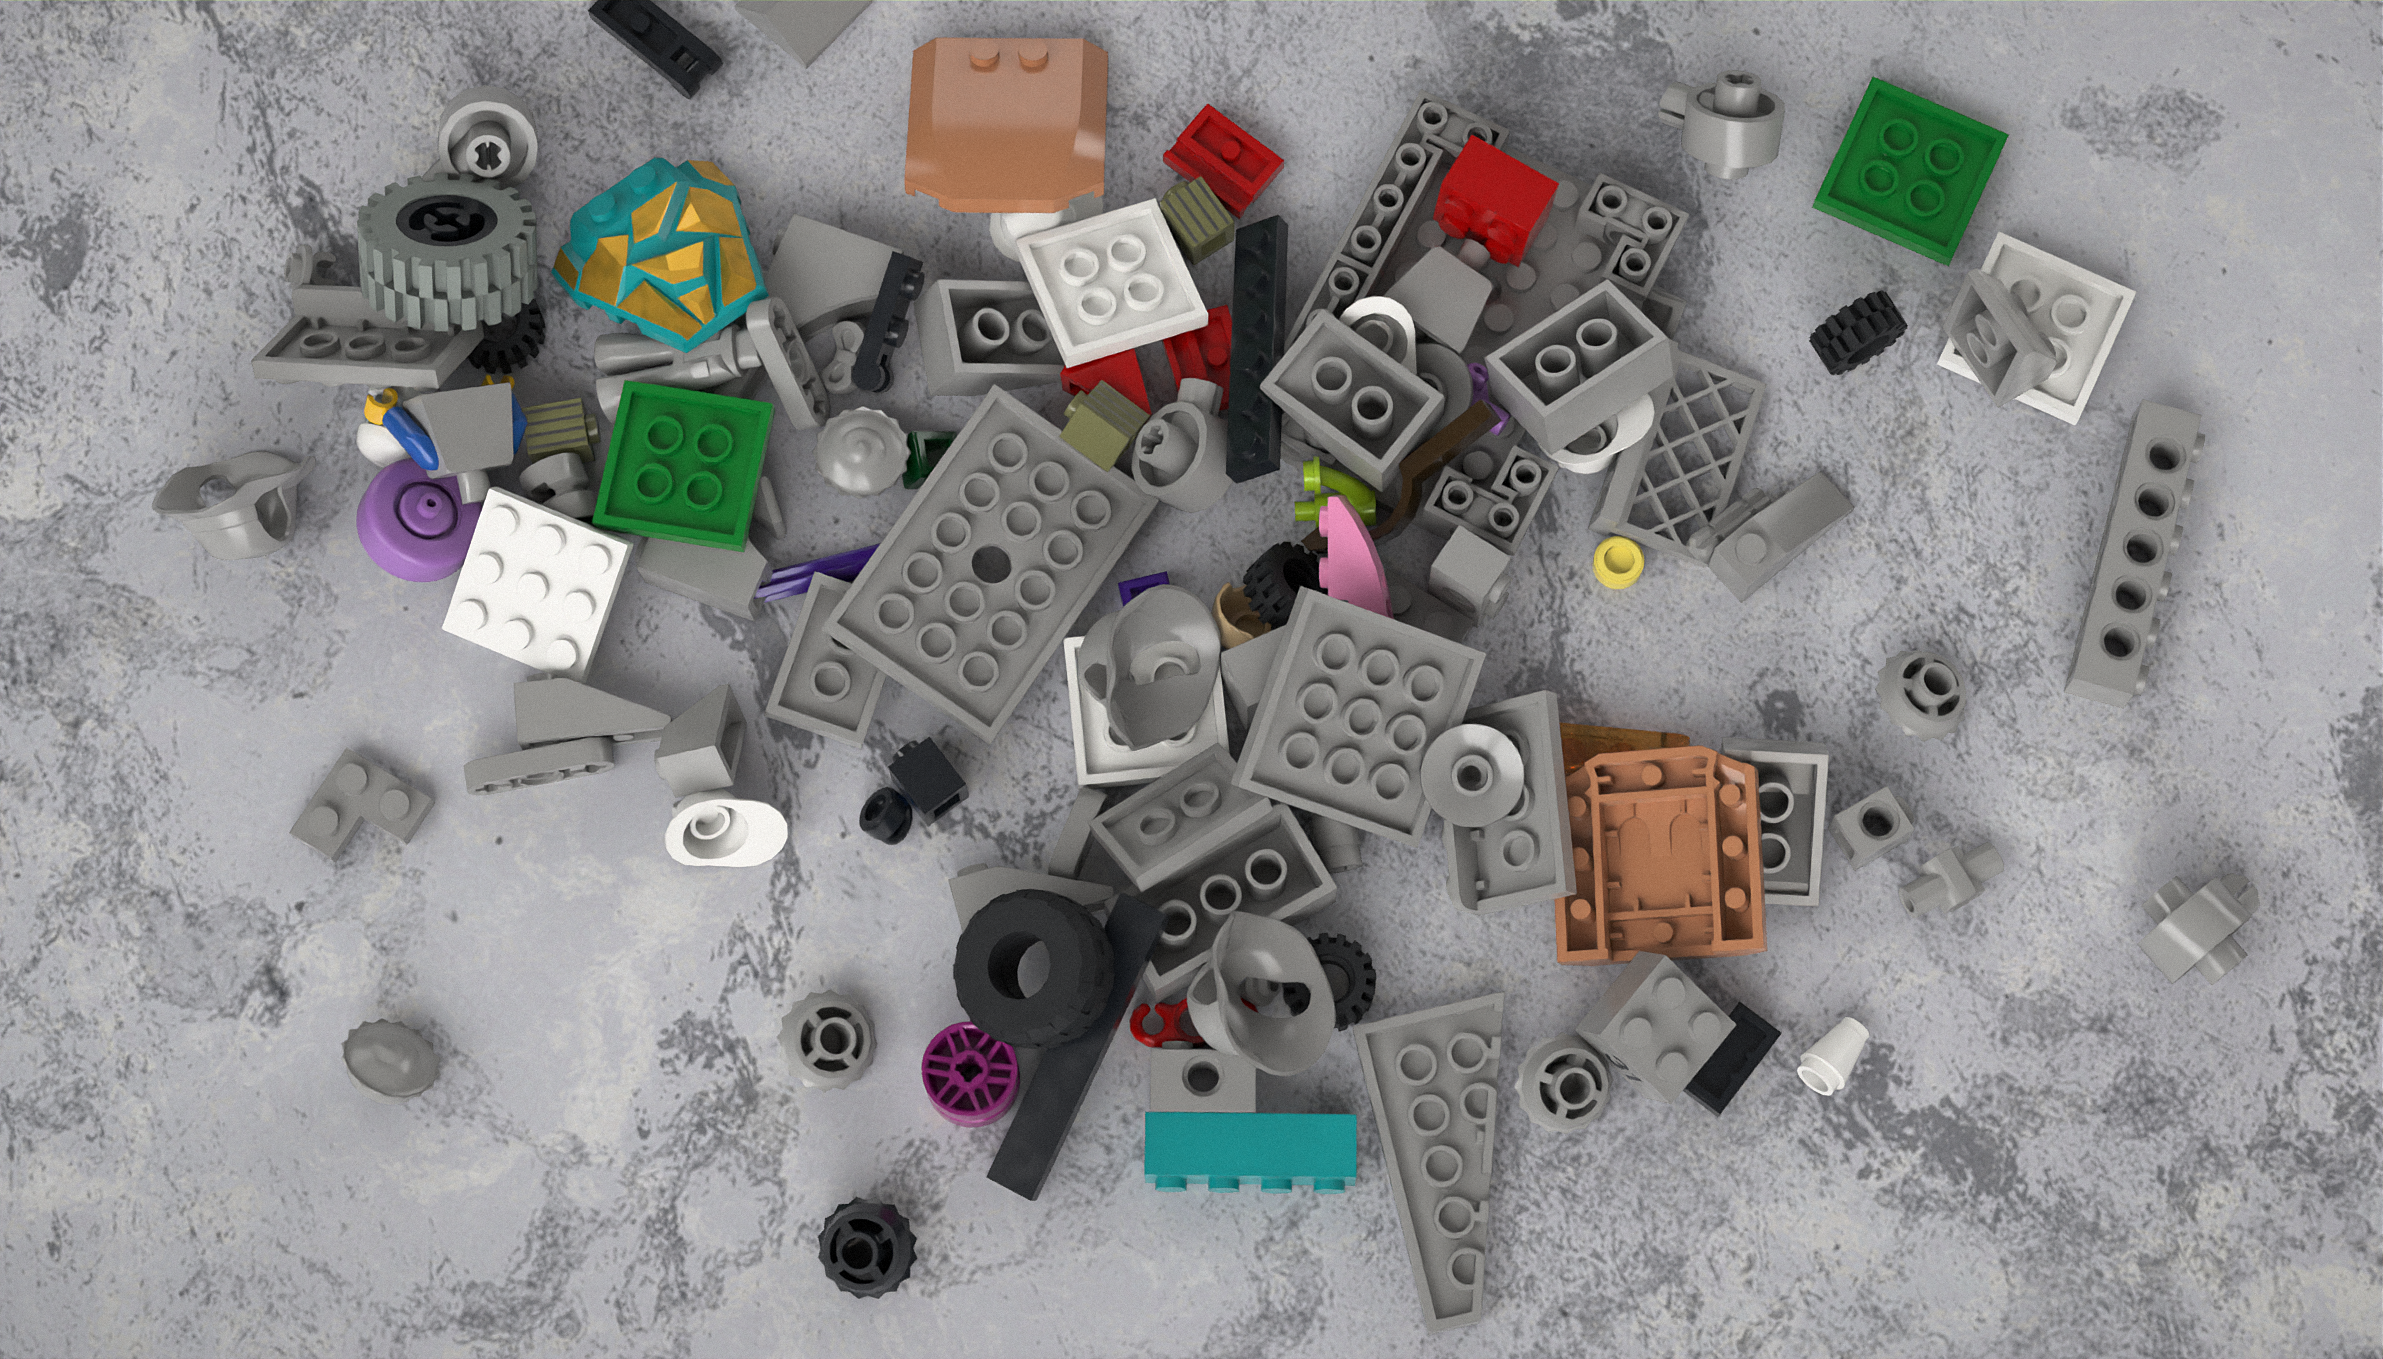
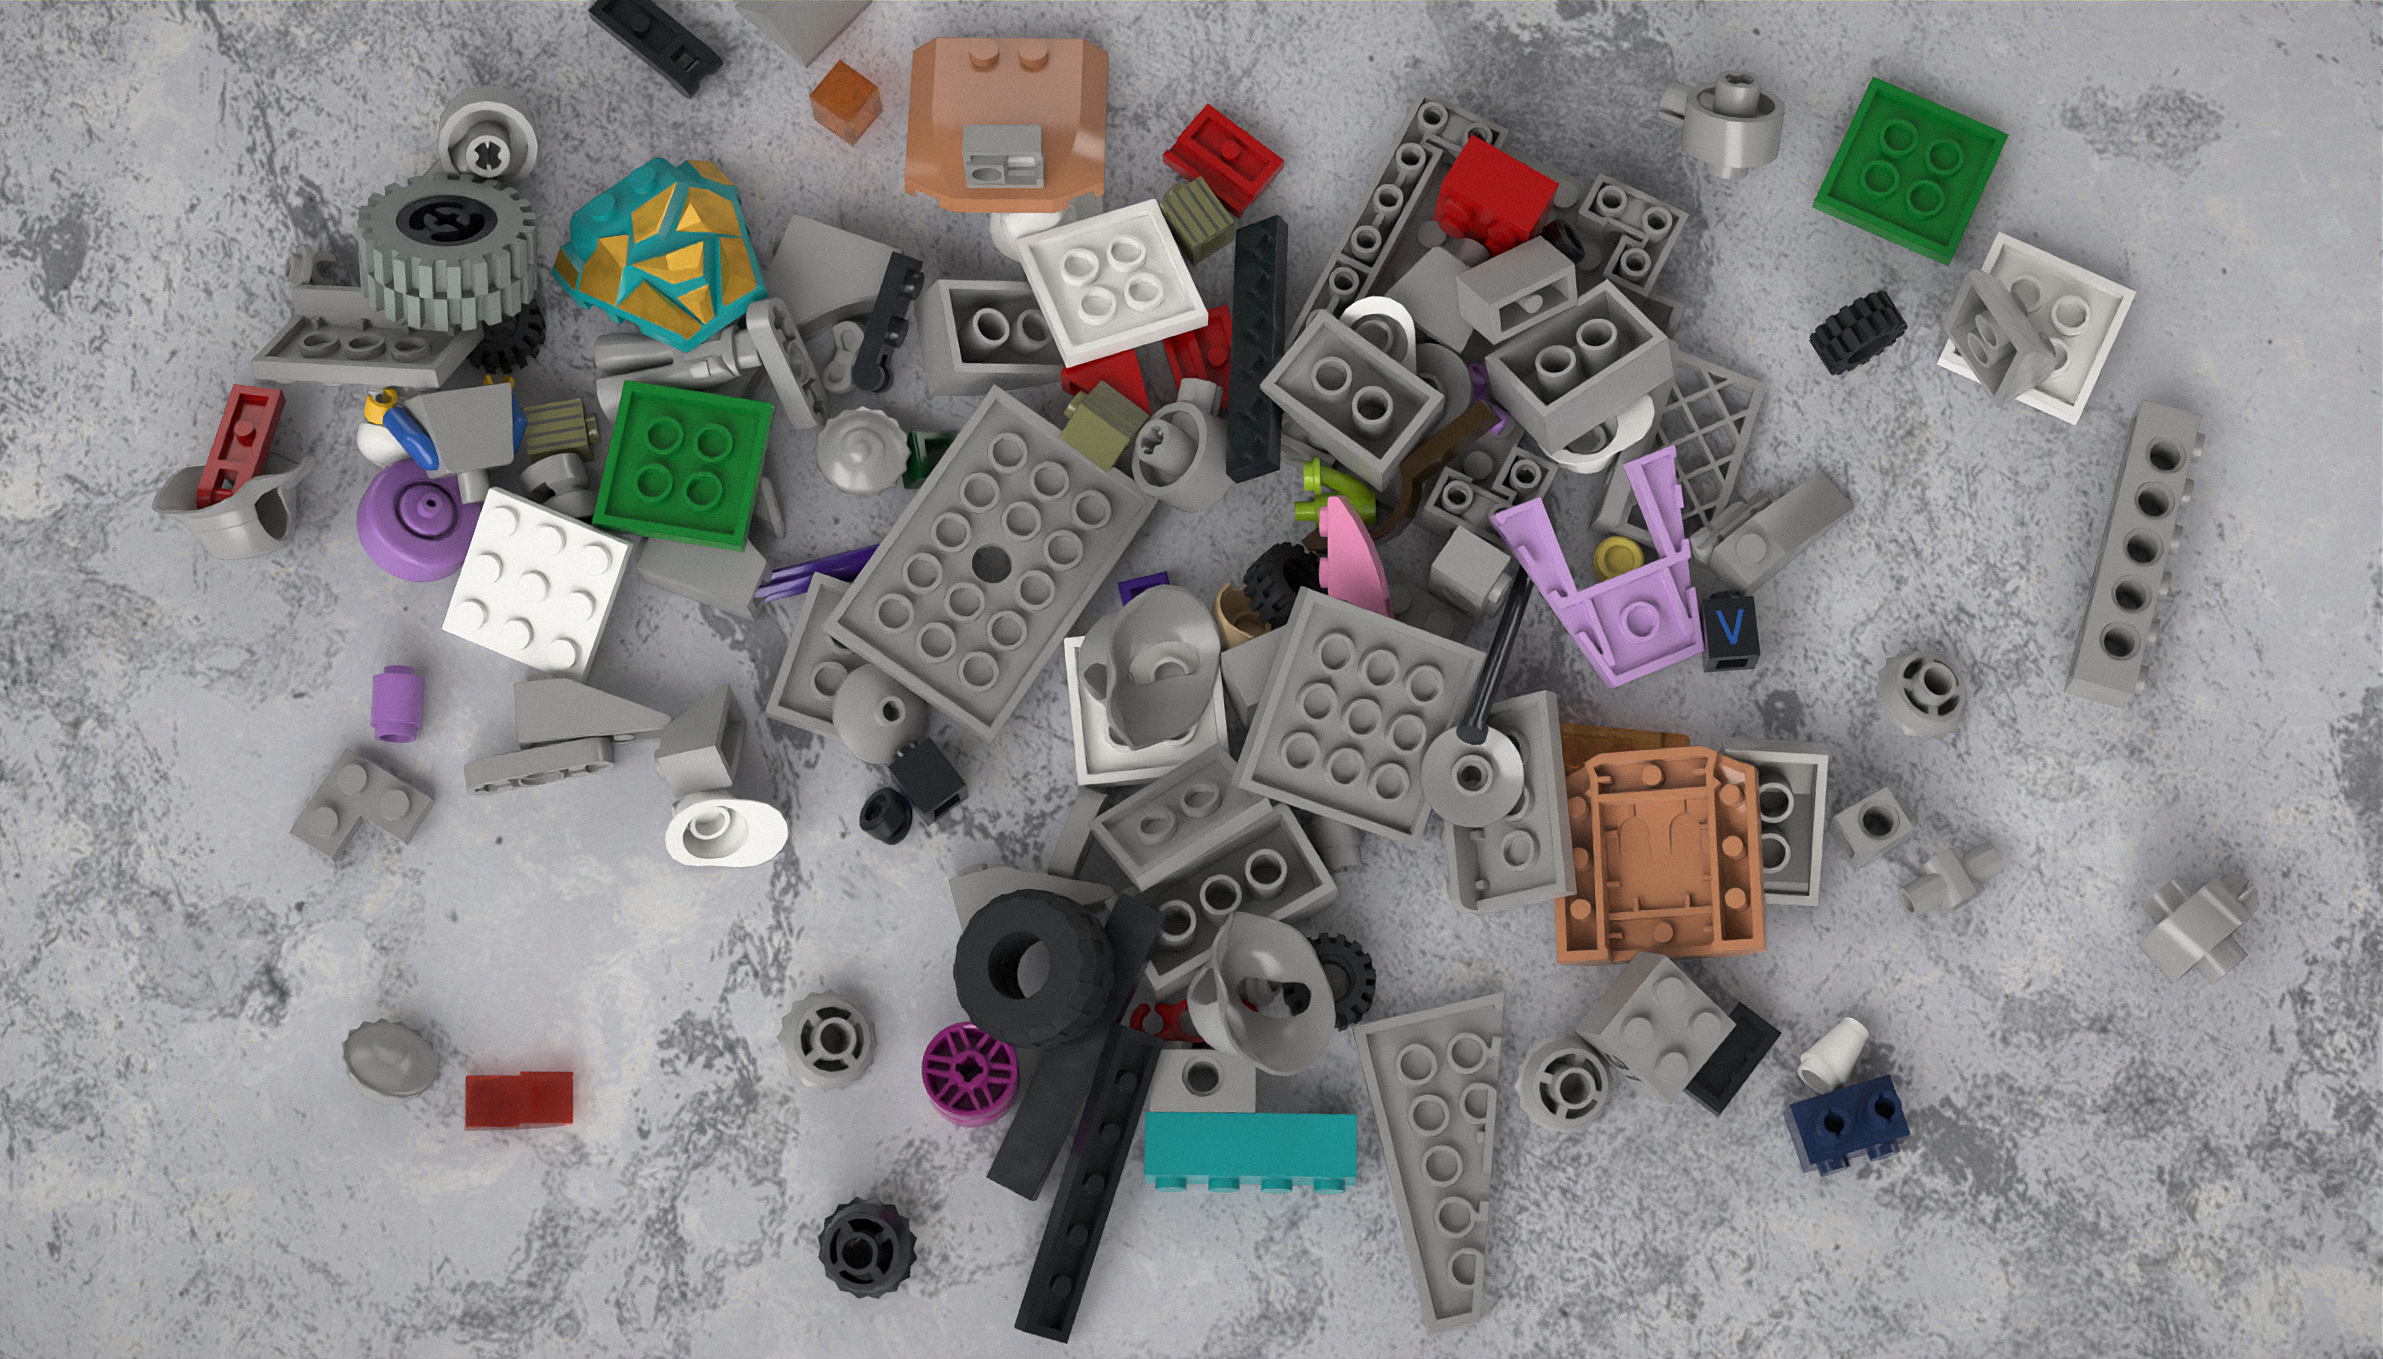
(240, 442): none -> red plate
(397, 704): none -> medium lavender brick
(518, 1101): none -> clear red slope
(846, 103): none -> clear orange brick
(860, 716): none -> light grey dish
(1003, 156): none -> light grey brick
(1089, 1183): none -> black plate
(1473, 727): none -> black bar
(1517, 289): none -> light grey brick
(1564, 239): none -> black tile
(1634, 618): none -> lavender wing
(1729, 632): none -> black brick
(1847, 1125): none -> dark blue brick

